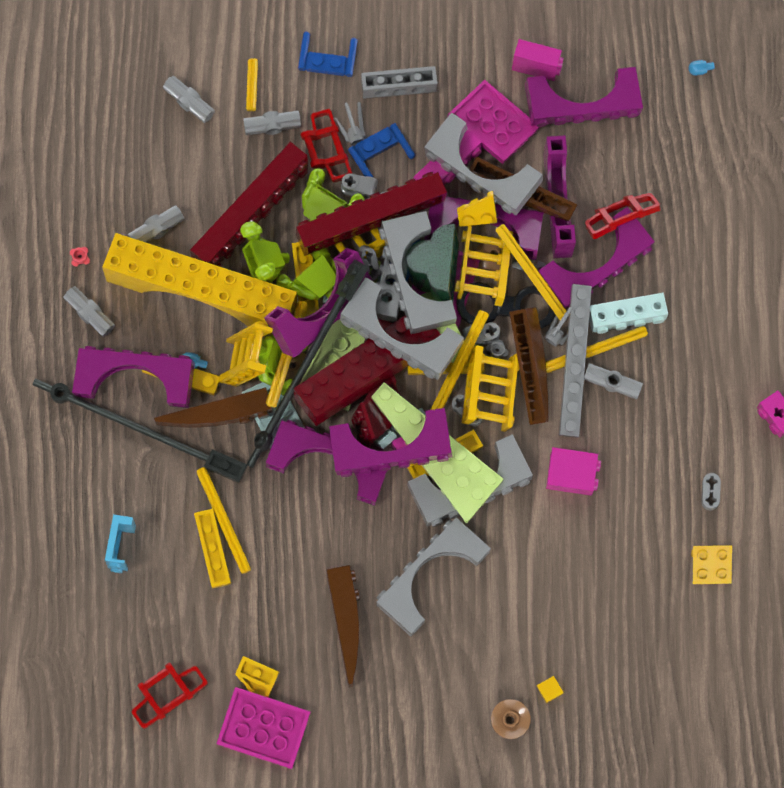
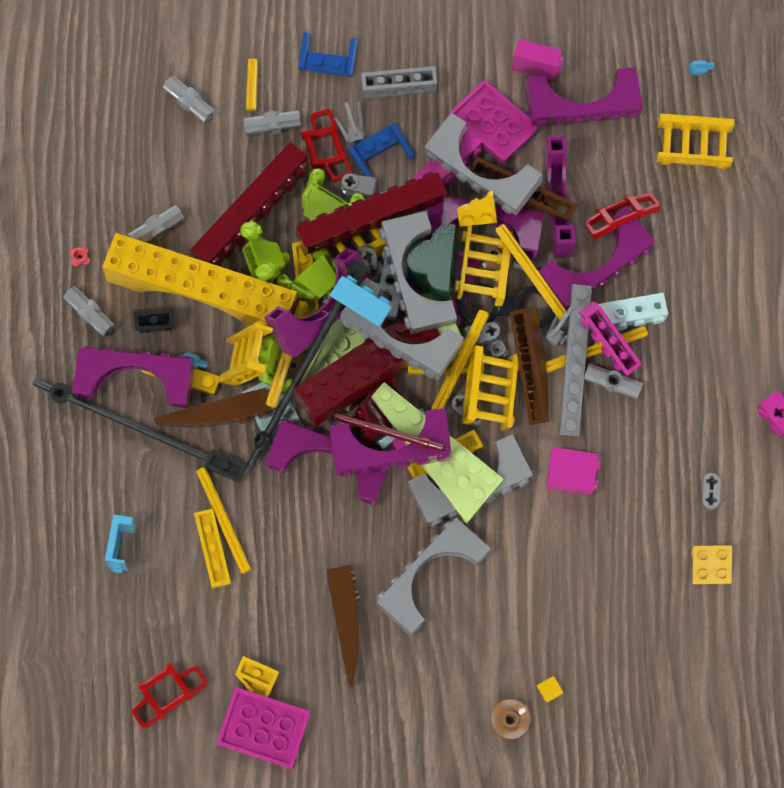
(153, 318): none -> black brick
(361, 300): none -> medium azure brick
(424, 442): none -> dark red bar
(609, 337): none -> dark pink brick
(704, 125): none -> yellow fence

